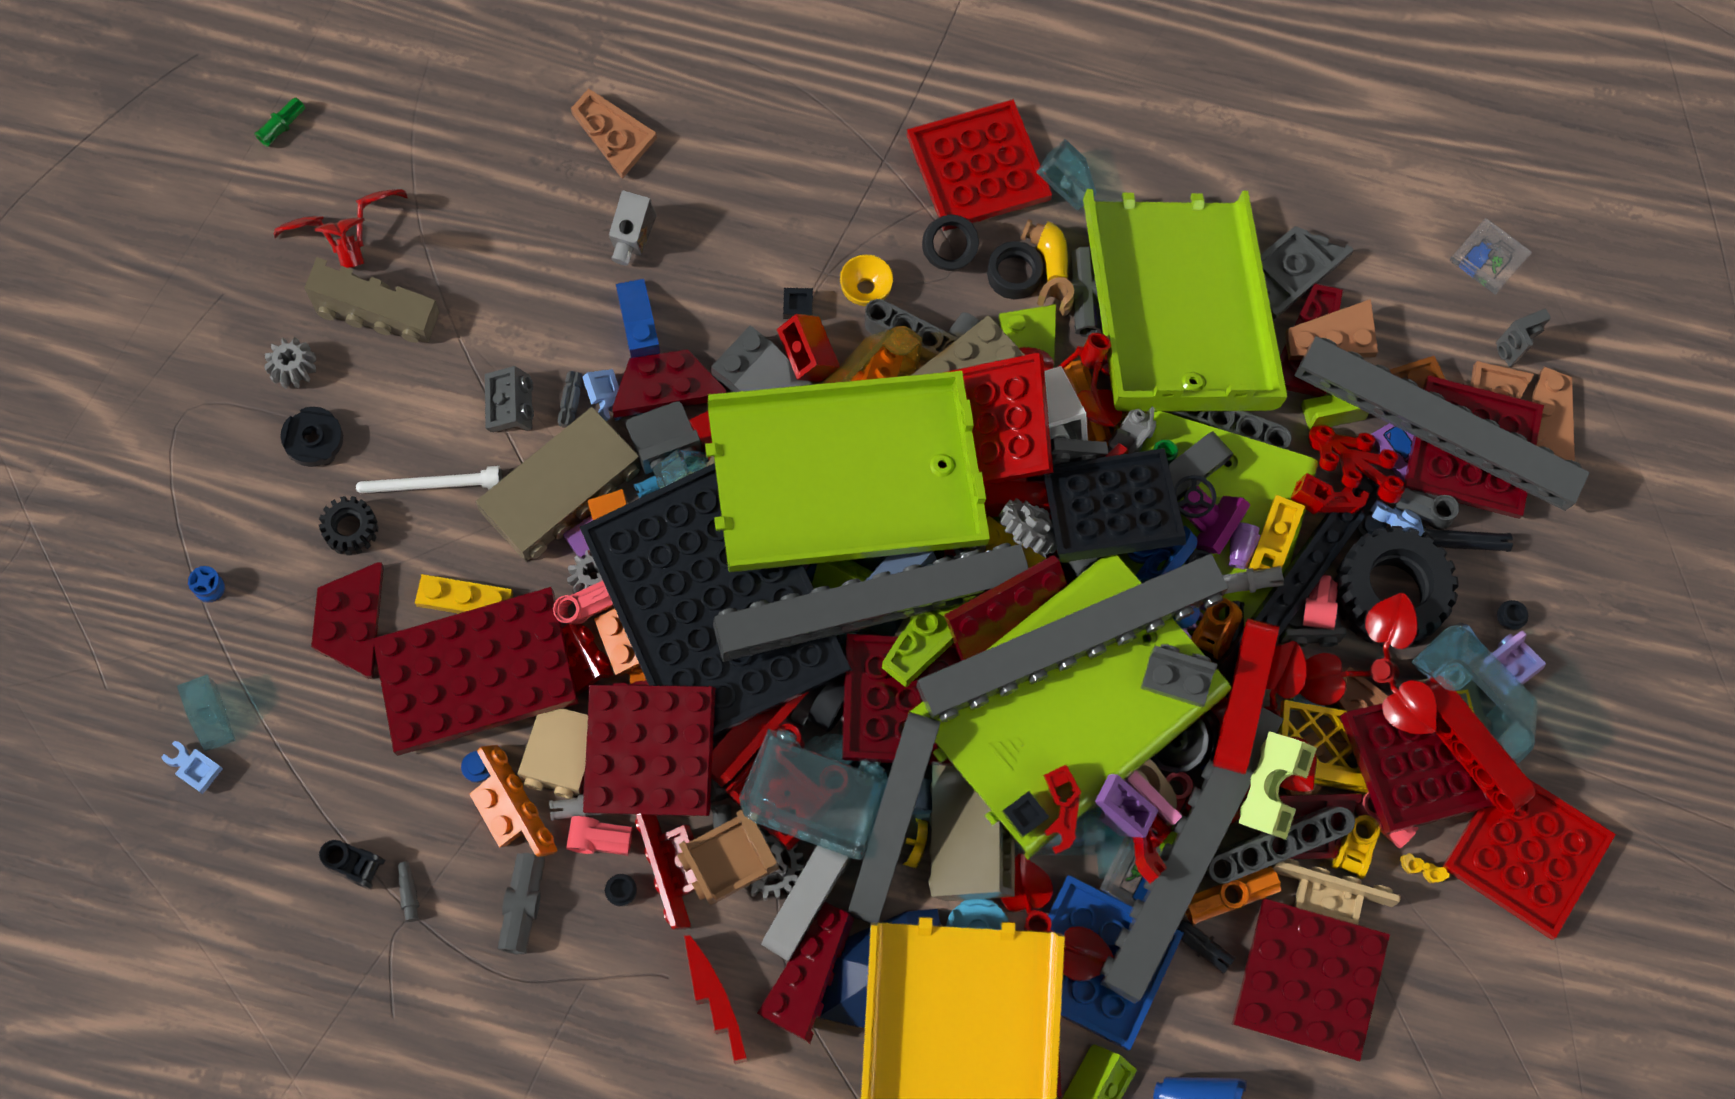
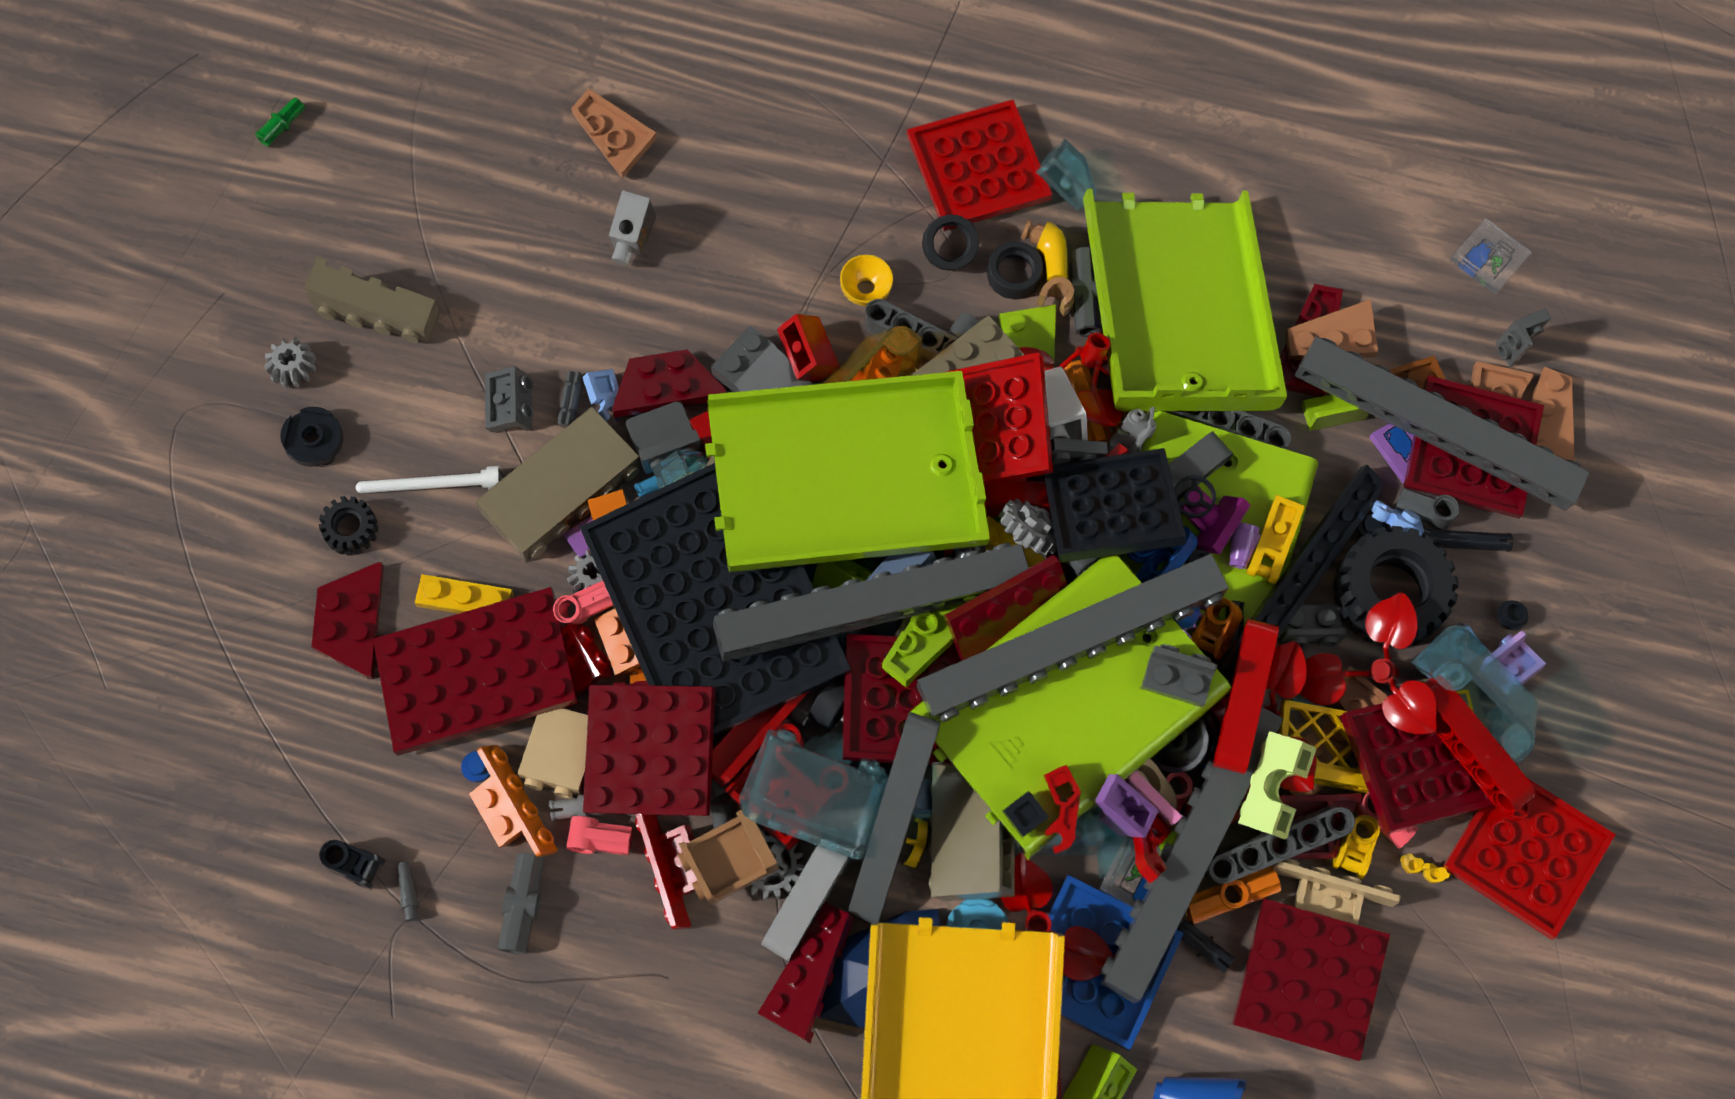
(194, 769): light blue plate -> none
(201, 578): blue wheel -> none
(206, 712): clear light blue slope -> none
(347, 248): red plant -> none
(620, 890): black plate -> none
(637, 318): blue slope -> none
(709, 989): red slope -> none
(797, 302): black plate -> none
(1170, 449): green hinge -> none
(1254, 579): light grey pin -> none
(1297, 264): dark grey wing -> none
(1320, 496): red piece -> none
(1322, 605): coral piece -> none
(1326, 440): red plant -> none

